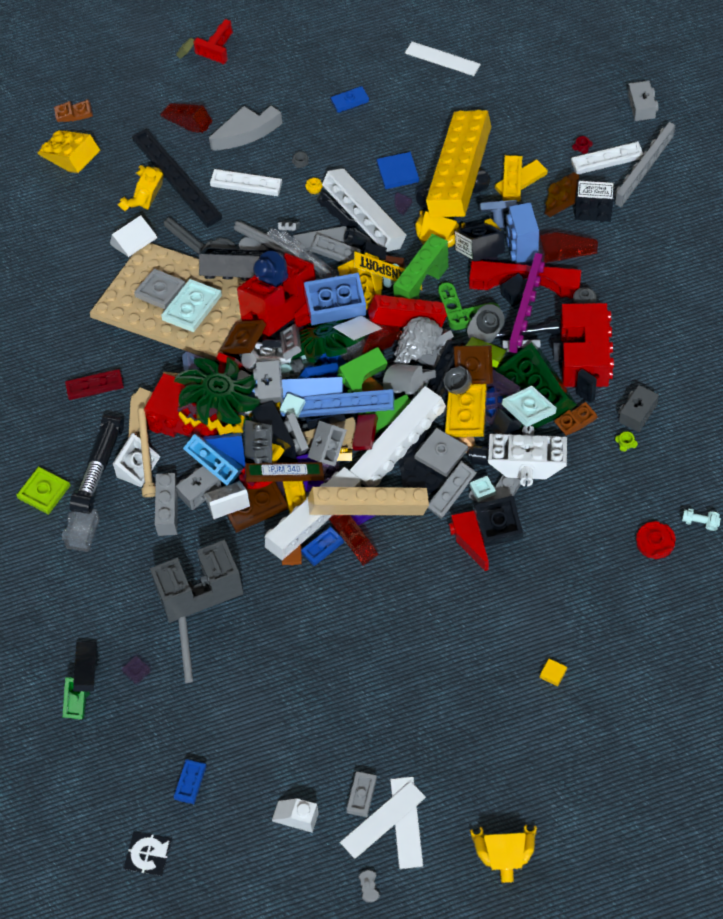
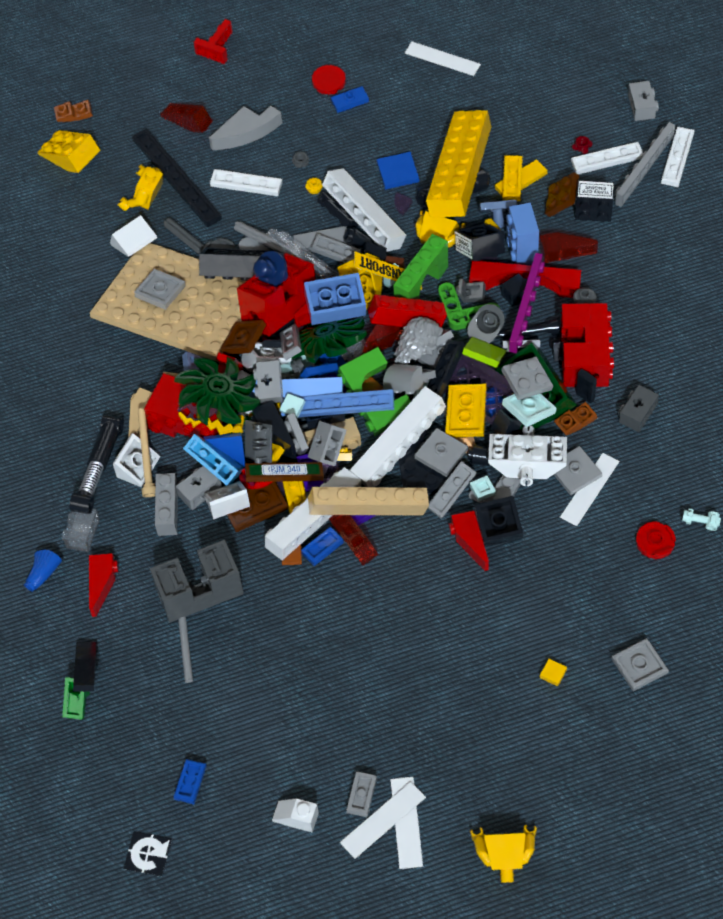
(43, 490): lime tile -> none
(44, 565): none -> blue piece
(94, 384): dark red plate -> none
(101, 579): none -> red slope
(136, 670): clear purple tile -> none
(184, 49): olive tile -> none
(191, 305): light aqua plate -> none
(288, 225): light grey tile -> none
(328, 79): none -> red tile
(357, 327): white sticker -> none
(365, 432): dark red tile -> none
(368, 886): light grey piece -> none
(457, 380): dark grey hair -> none
(471, 291): none -> dark grey bracket
(477, 361): reddish brown plate -> none
(527, 378): none -> light grey plate
(578, 471): none -> light grey plate
(584, 498): none -> white sticker
(626, 436): lime plate -> none
(639, 664): none -> light grey plate
(677, 157): none -> white tile

